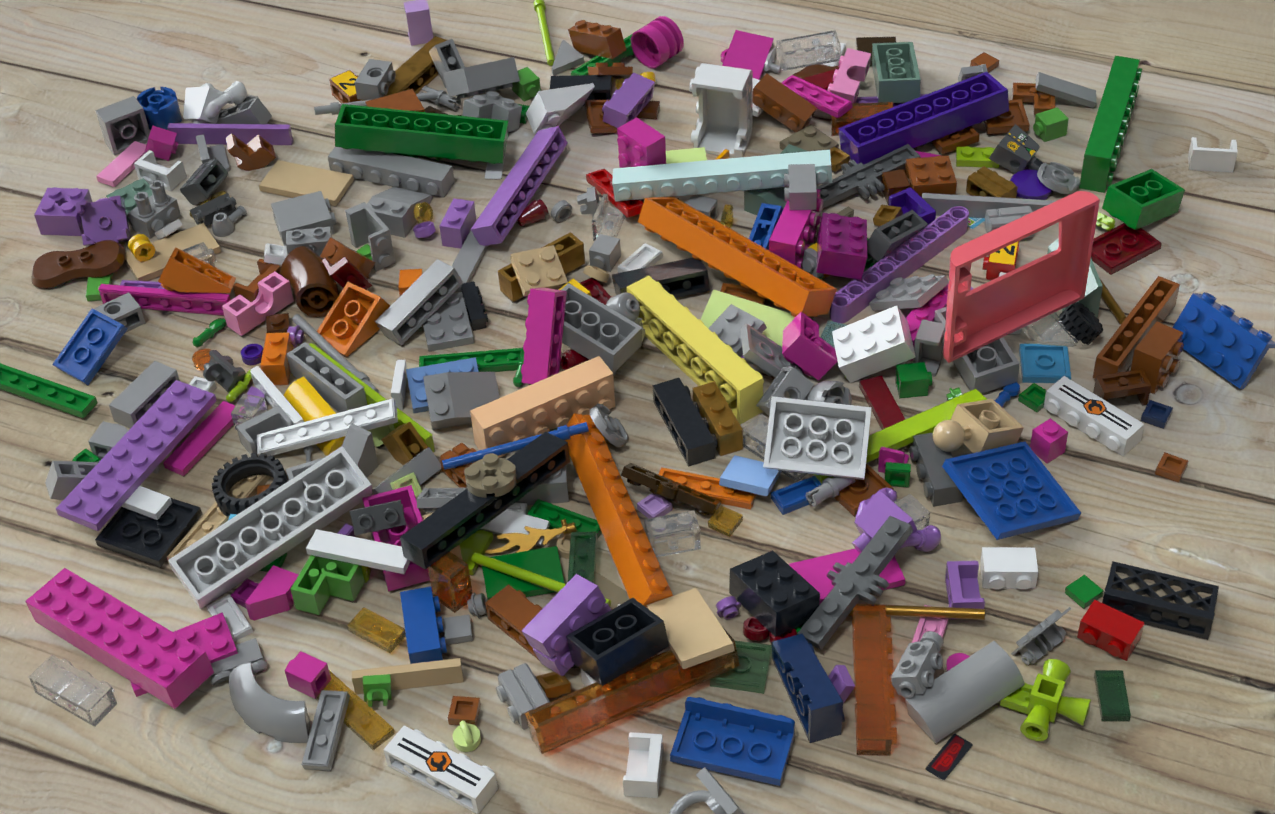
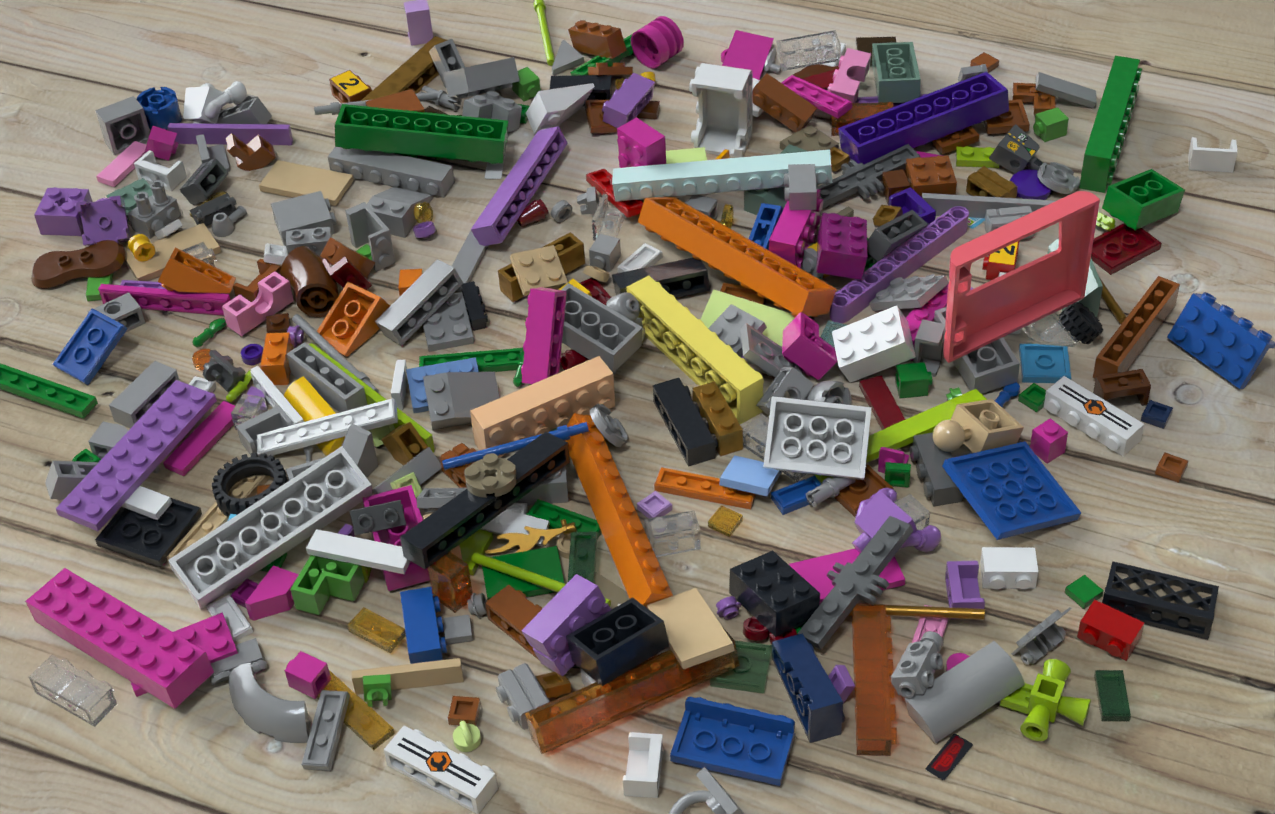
(374, 79): light grey brick -> none
(457, 223): medium lavender brick -> none
(670, 489): dark brown hinge -> none
(1158, 354): dark orange brick -> none

